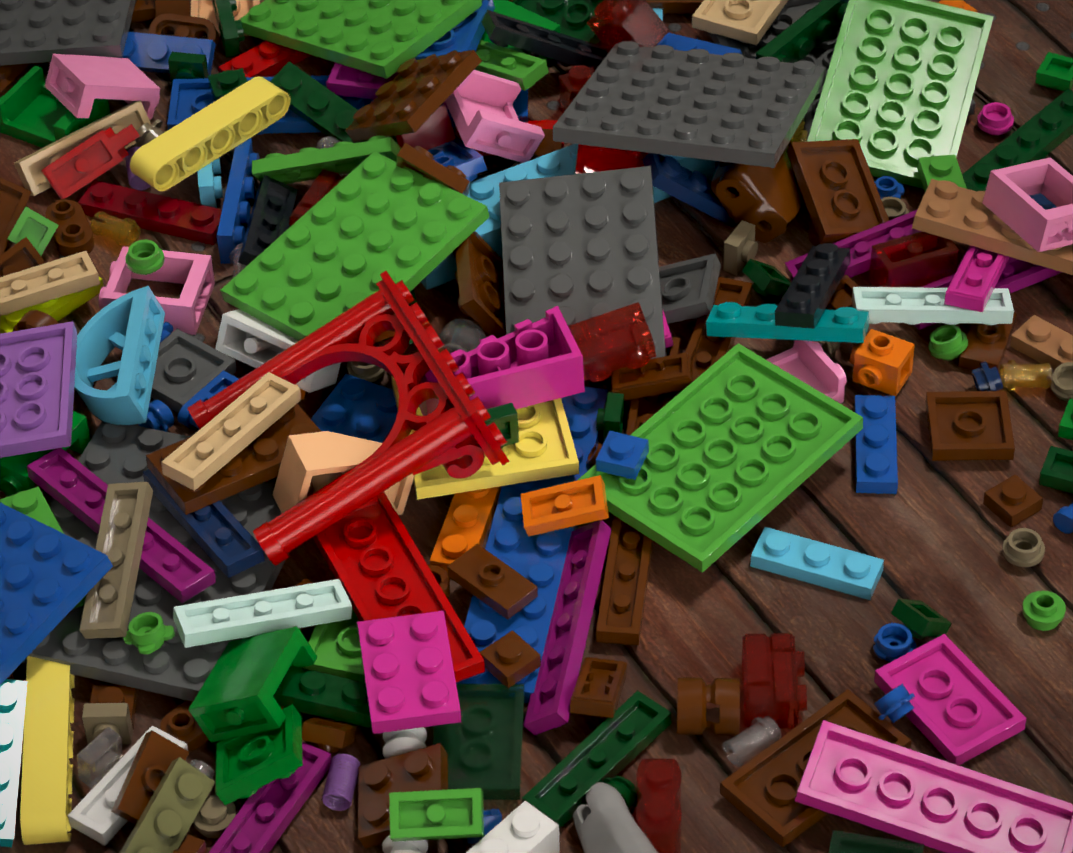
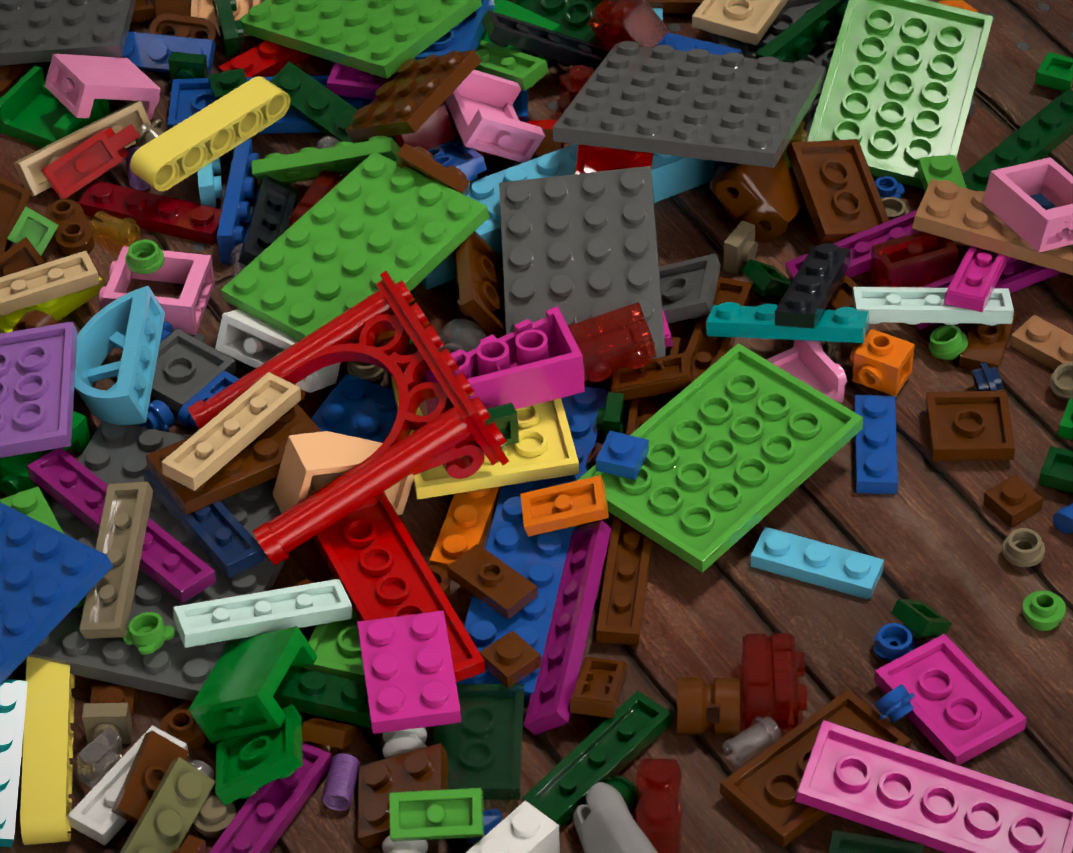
(685, 185): dark blue plate -> none
(995, 119): dark pink plate -> none
(1025, 375): clear yellow pin -> none

